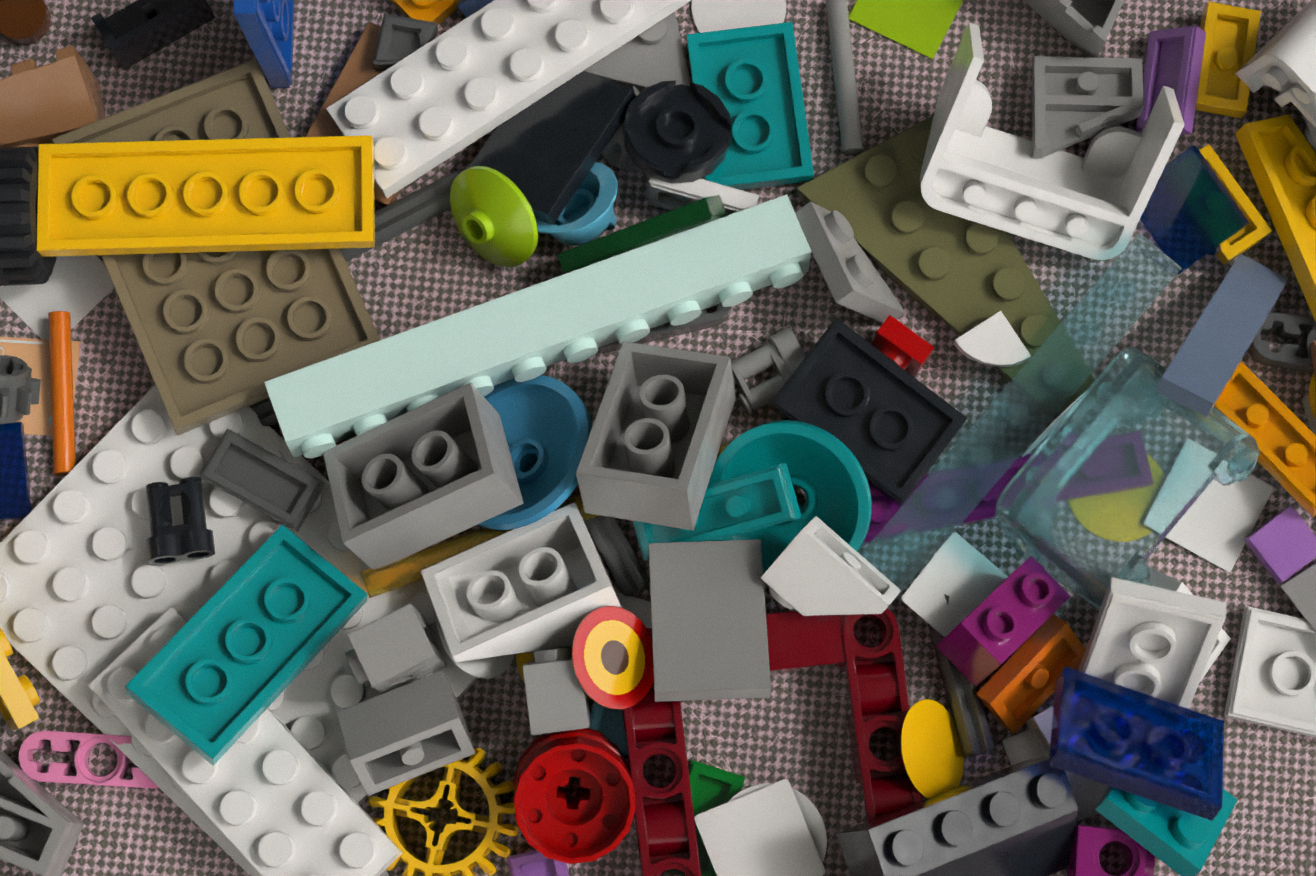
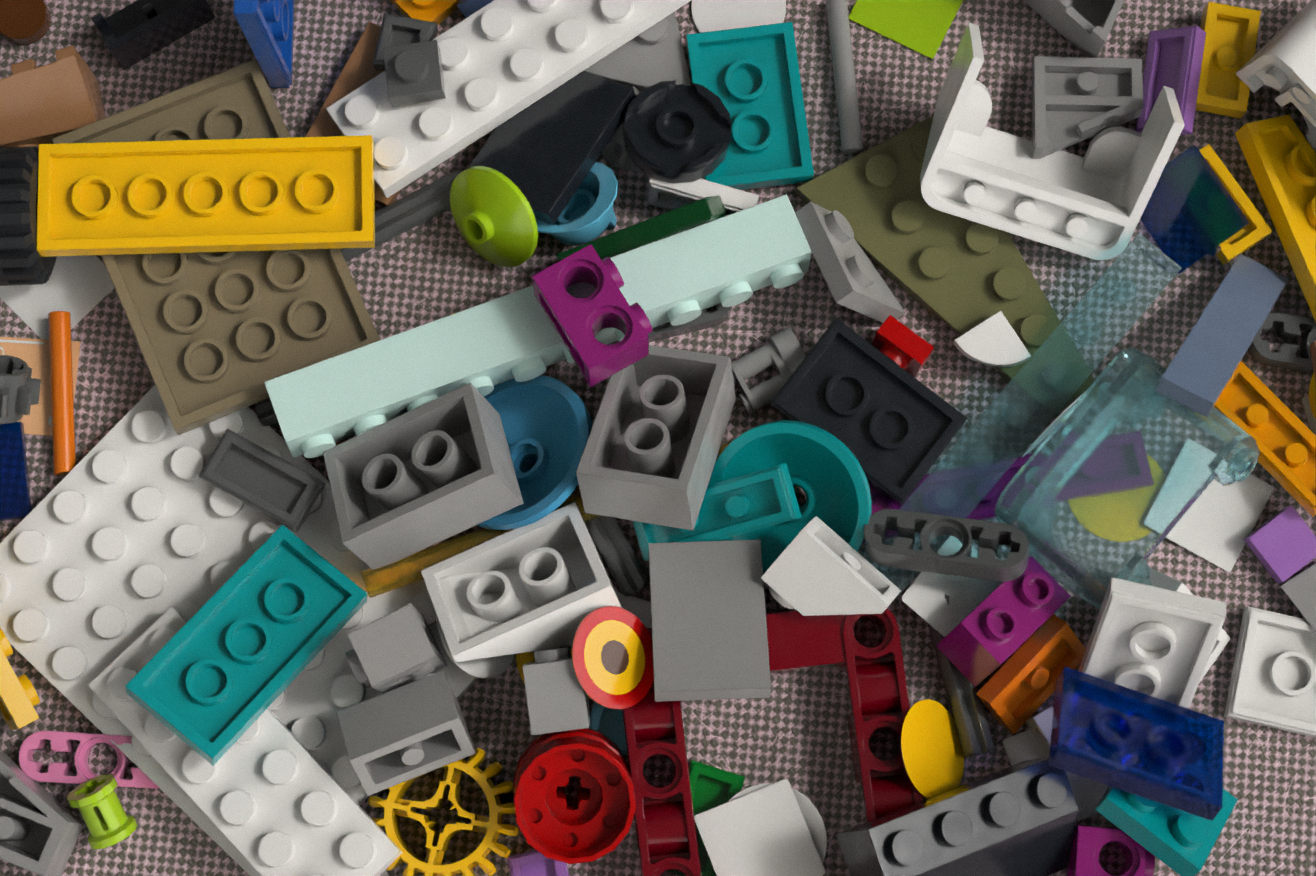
(102, 811): none -> lime bush
(178, 542): black piece -> none
(414, 73): none -> dark grey plate
(582, 318): none -> magenta brick
(959, 564): none -> dark grey beam

